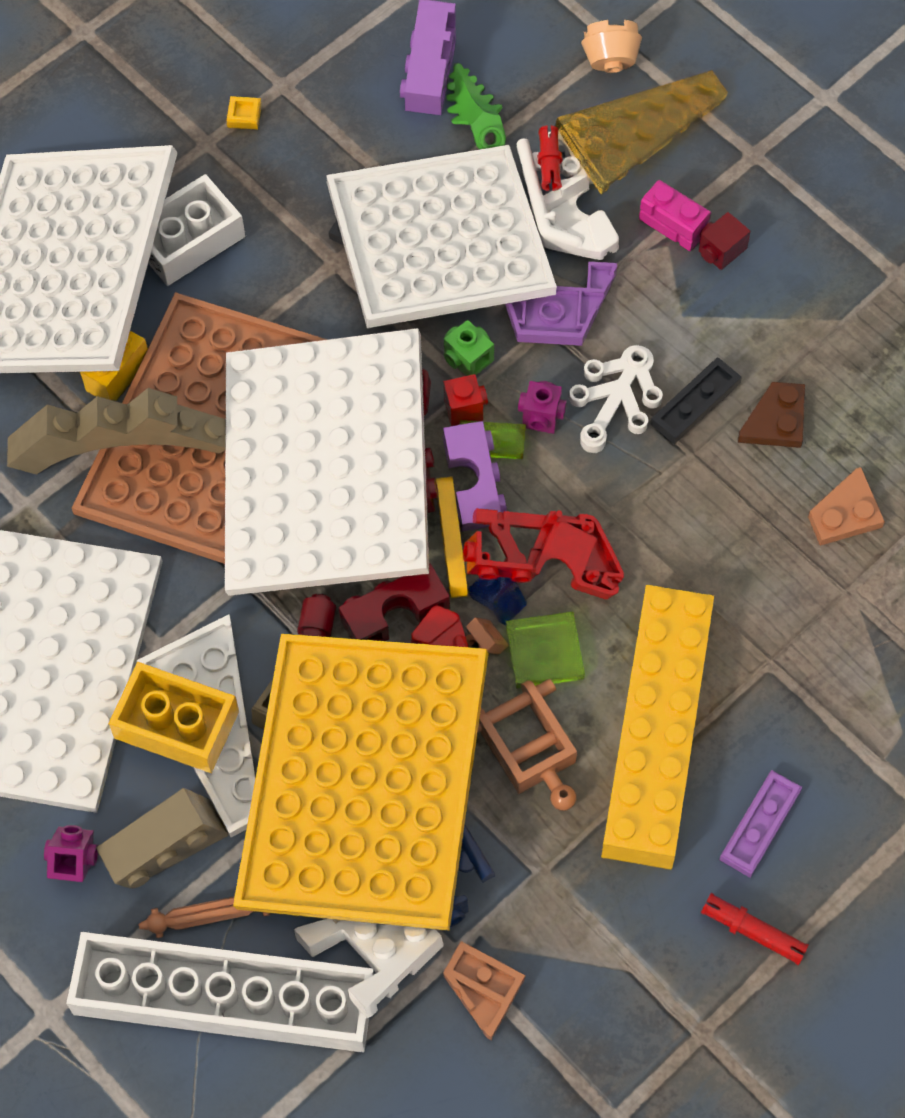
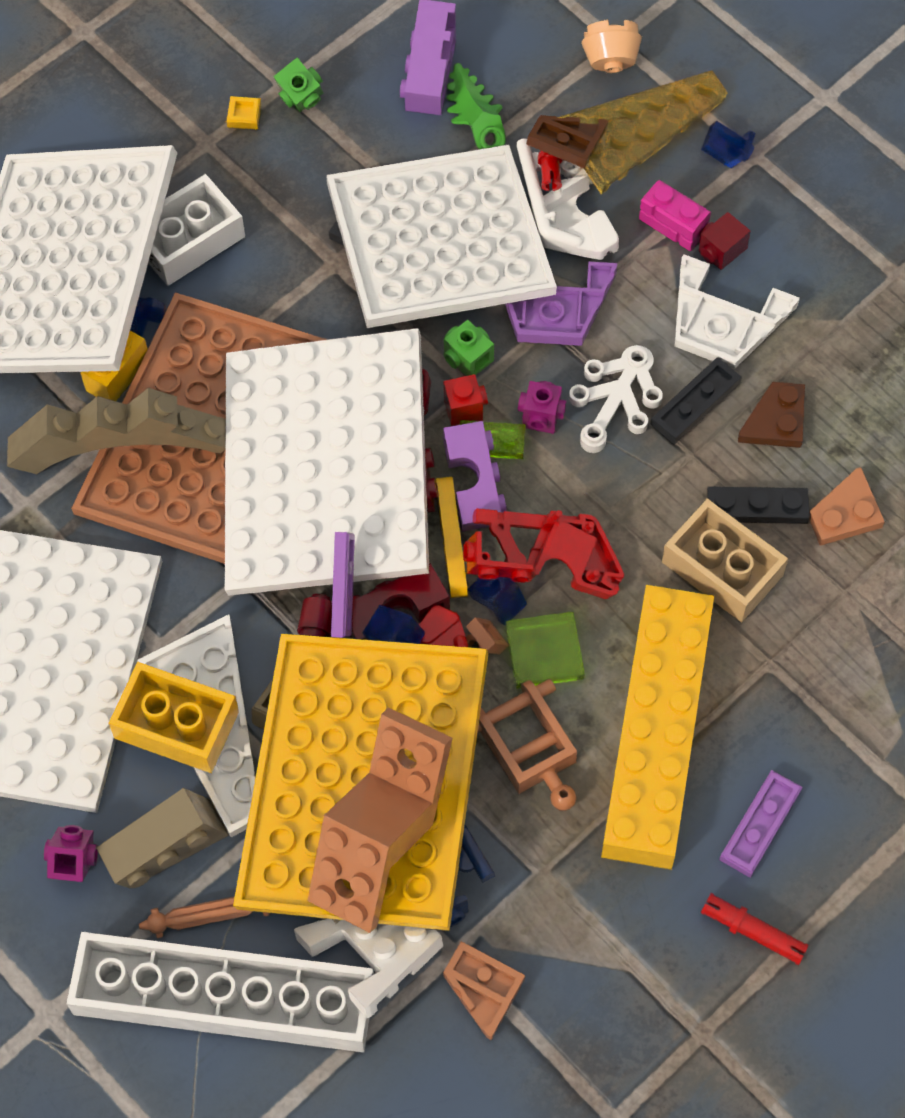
(147, 310): none -> clear blue bracket
(299, 85): none -> bright green brick
(343, 584): none -> medium lavender tile
(379, 820): none -> nougat bracket
(393, 627): none -> clear blue bracket
(567, 138): none -> reddish brown wing
(720, 328): none -> white wing
(724, 560): none -> tan brick
(727, 145): none -> clear blue bracket
(762, 504): none -> black plate

